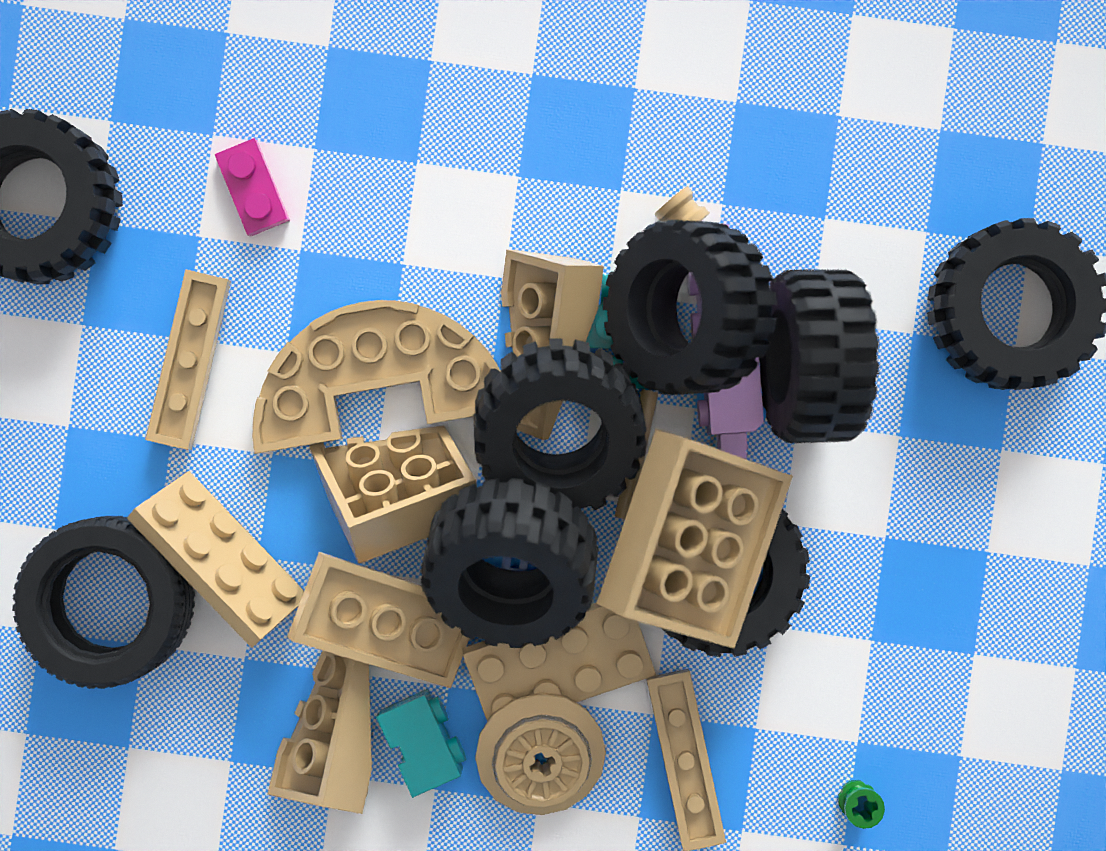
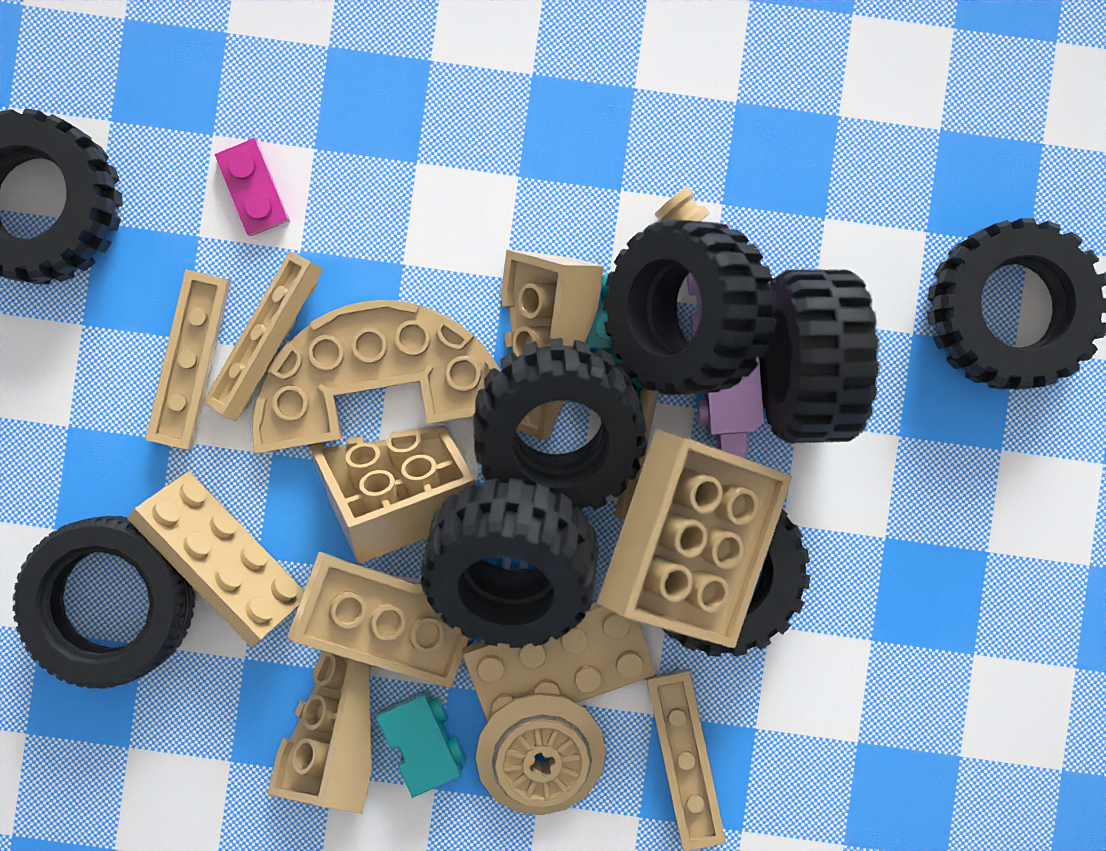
(263, 335): none -> tan plate
(873, 806): green bush -> none

